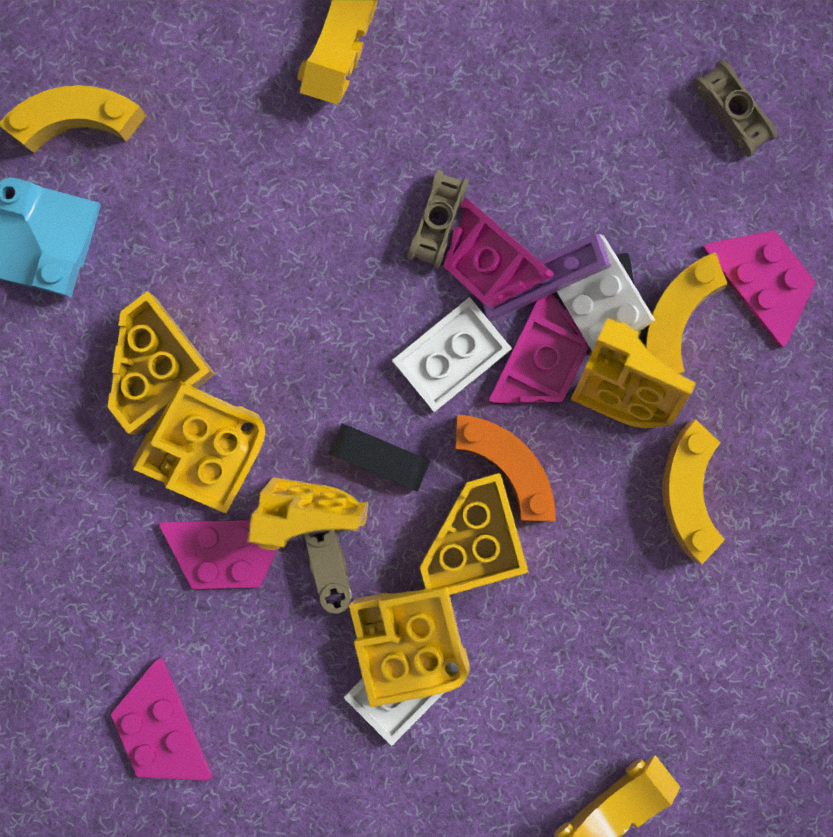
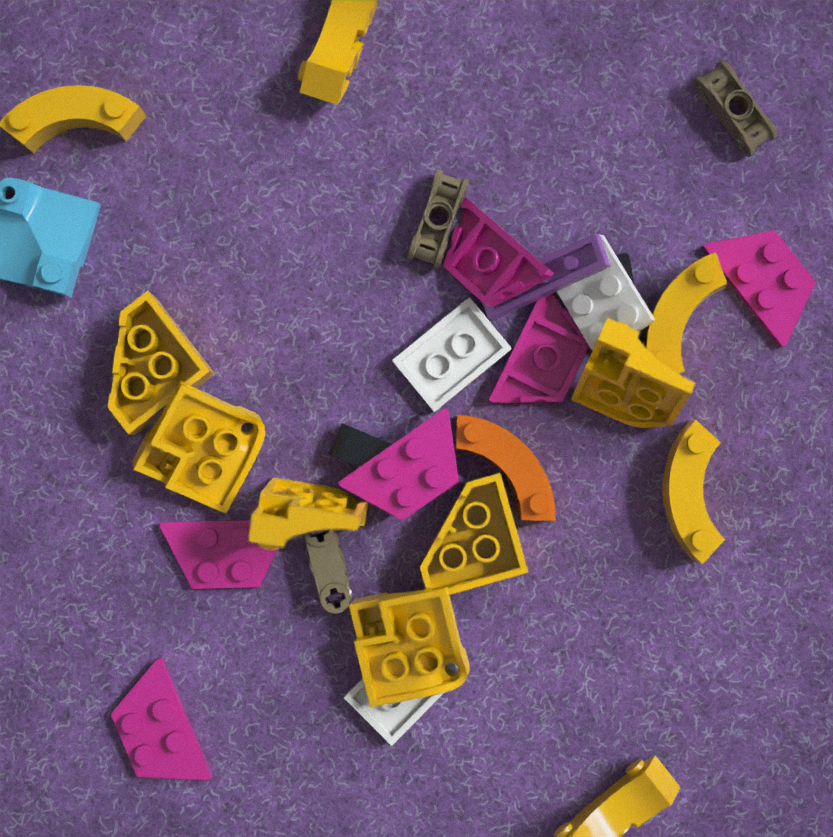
(409, 470): none -> dark pink wing

